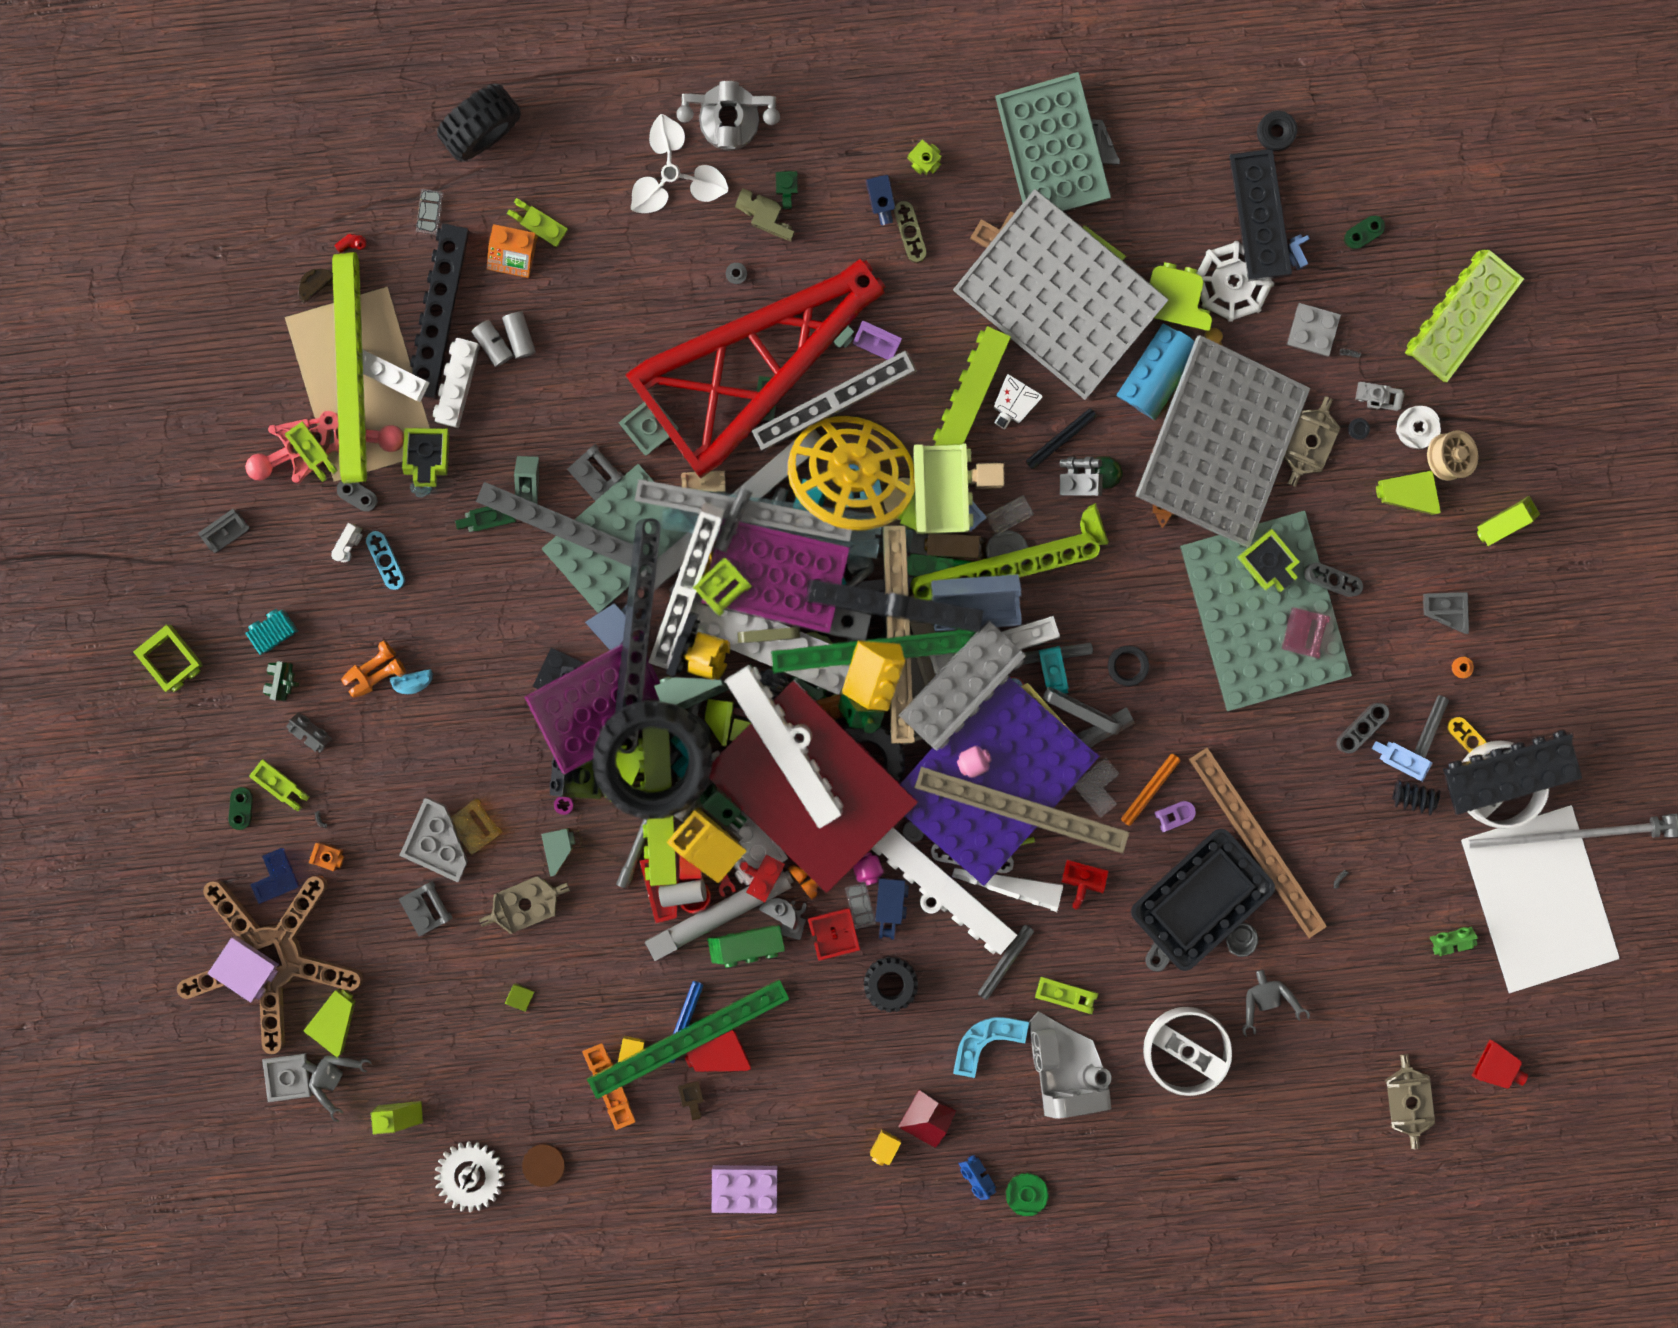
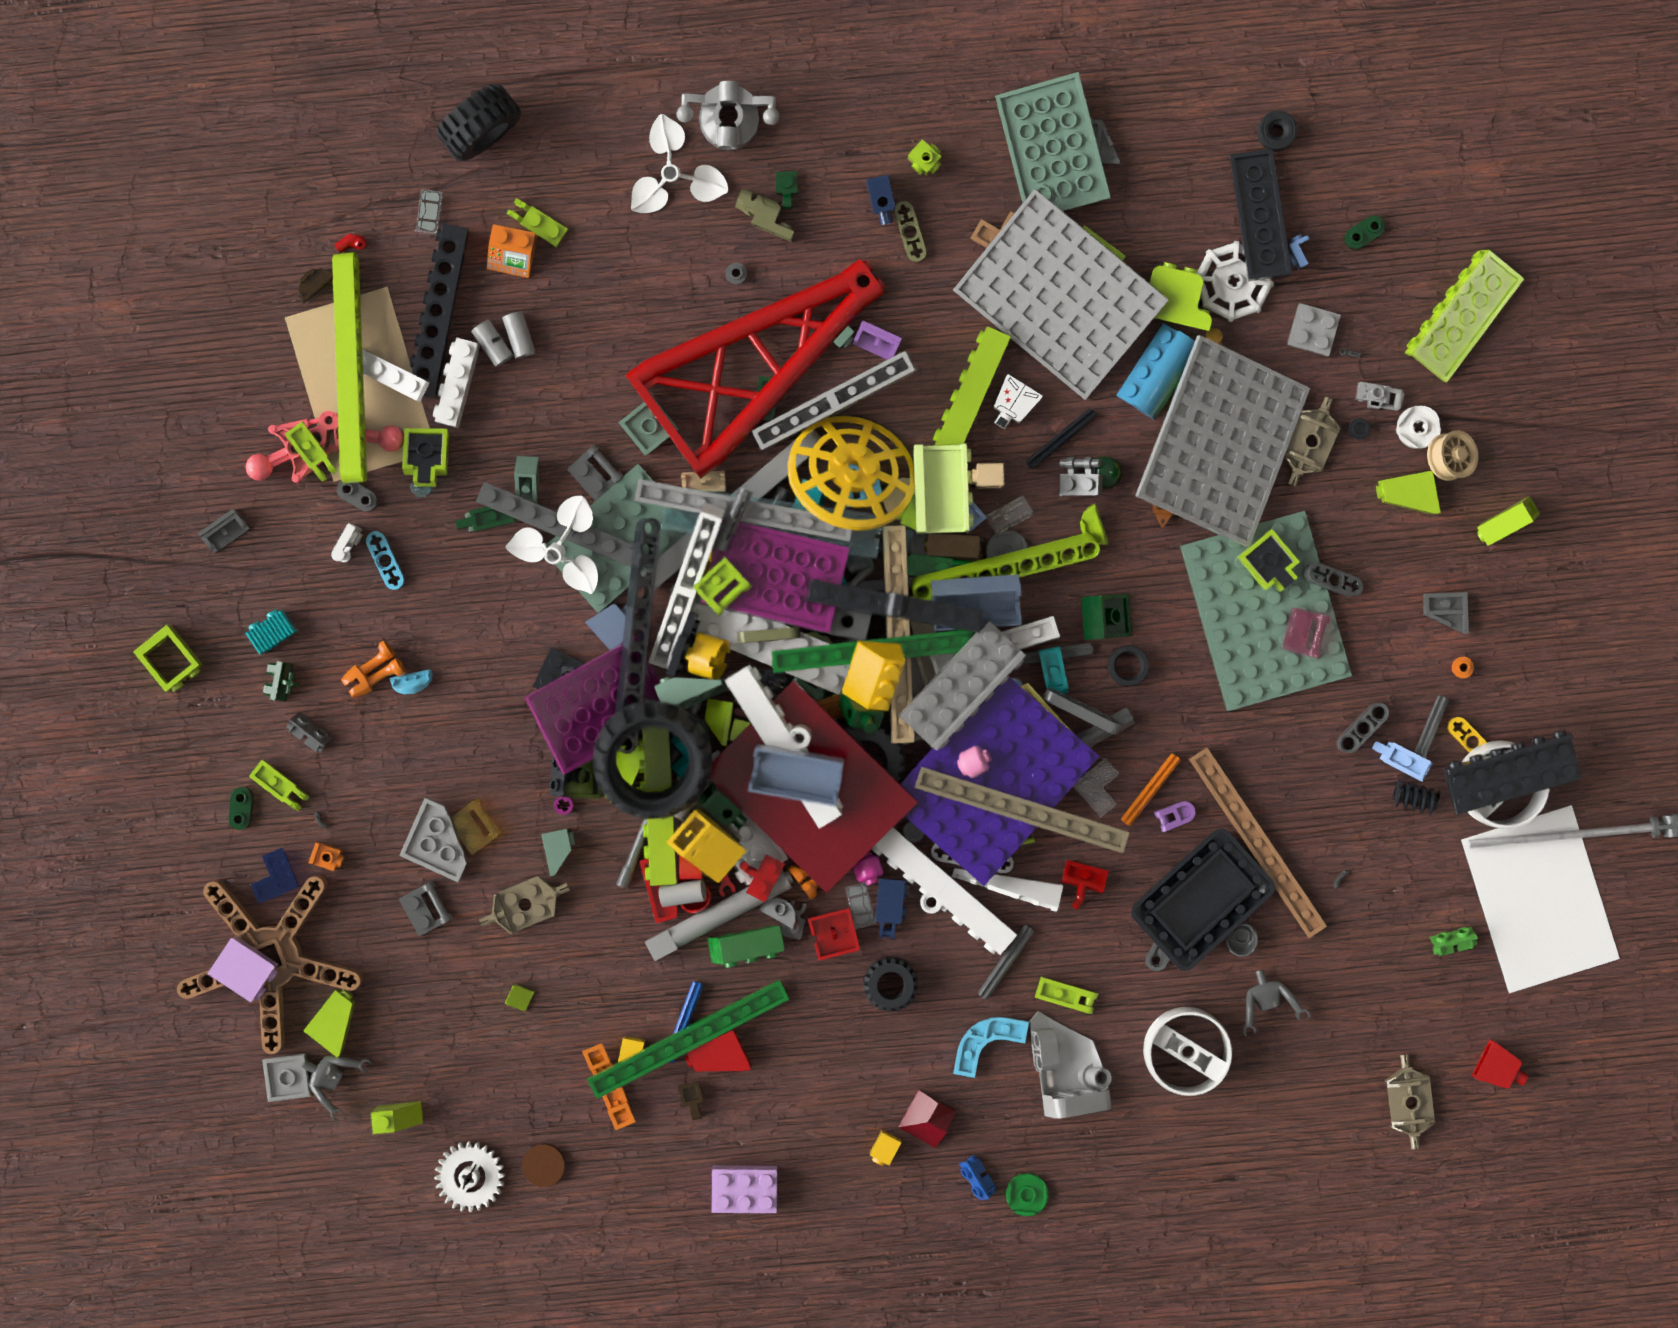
(528, 545): none -> white plant
(796, 775): none -> sand blue brick
(1106, 616): none -> dark green slope

